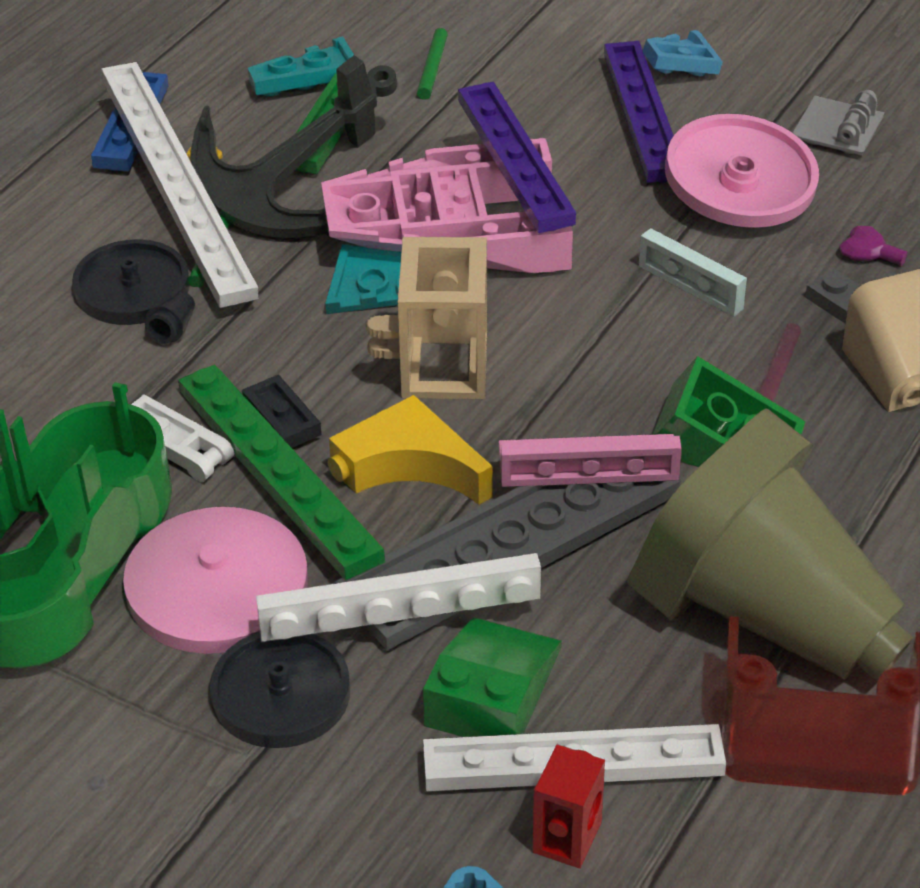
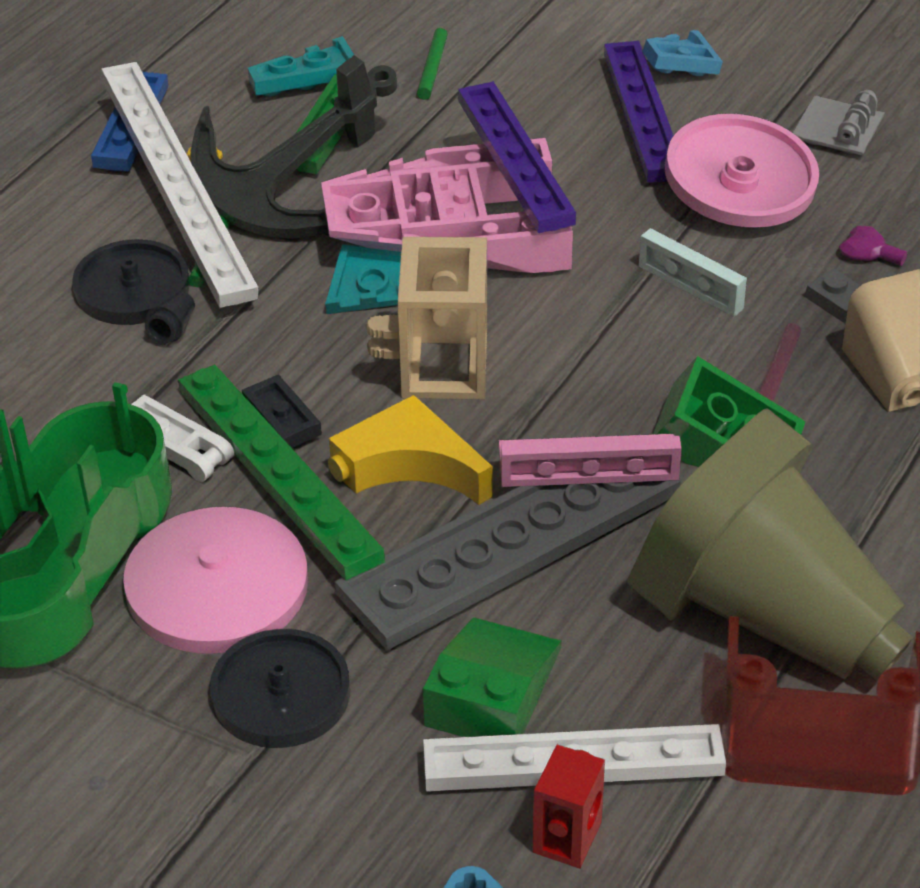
(398, 597): white plate -> none

